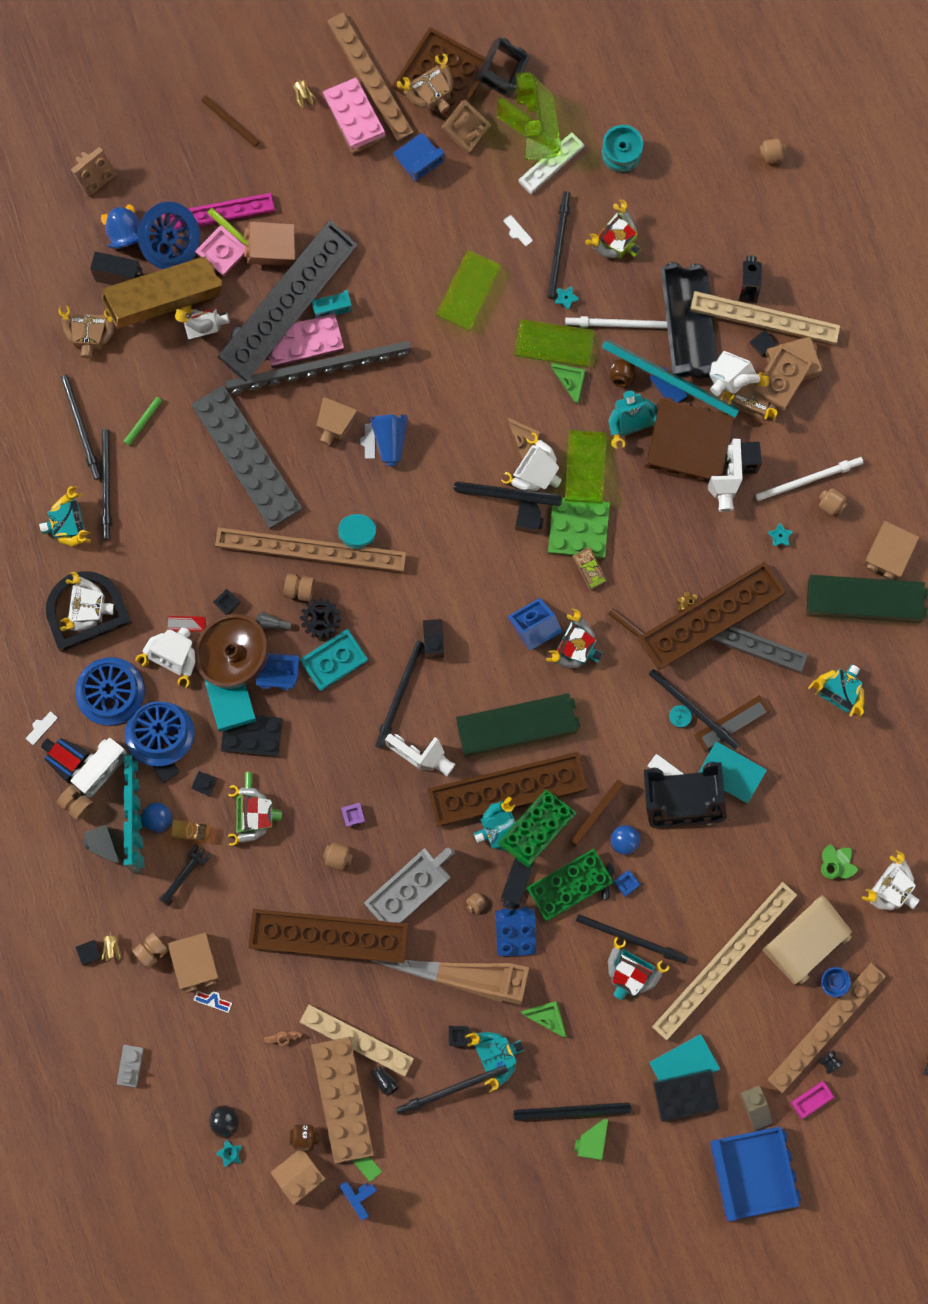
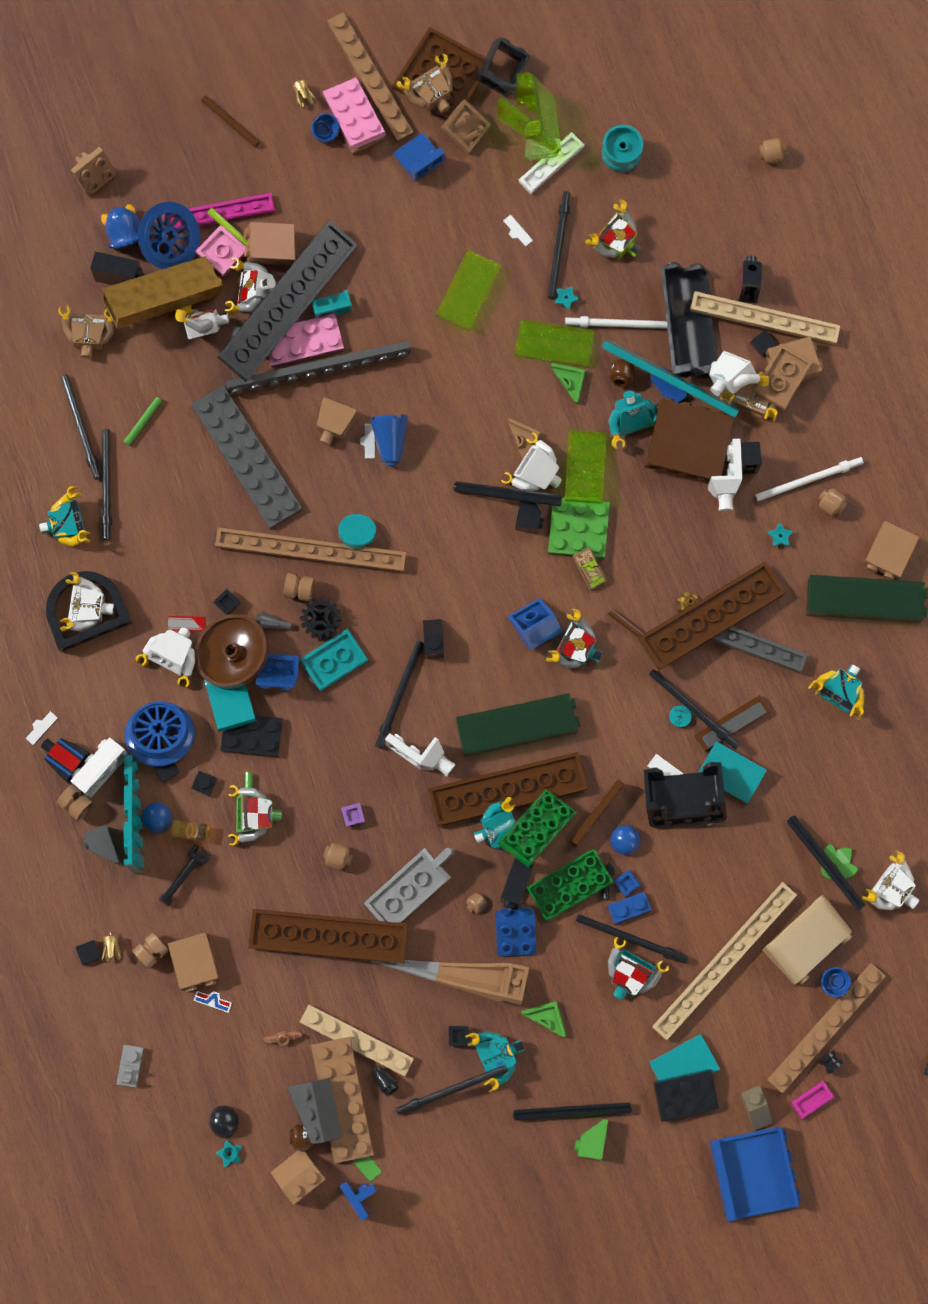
(115, 715): blue piece -> none
(254, 287): none -> torso
(317, 1109): none -> dark grey wedge
(325, 127): none -> blue hair
(629, 908): none -> blue plate
(826, 863): none -> black axle

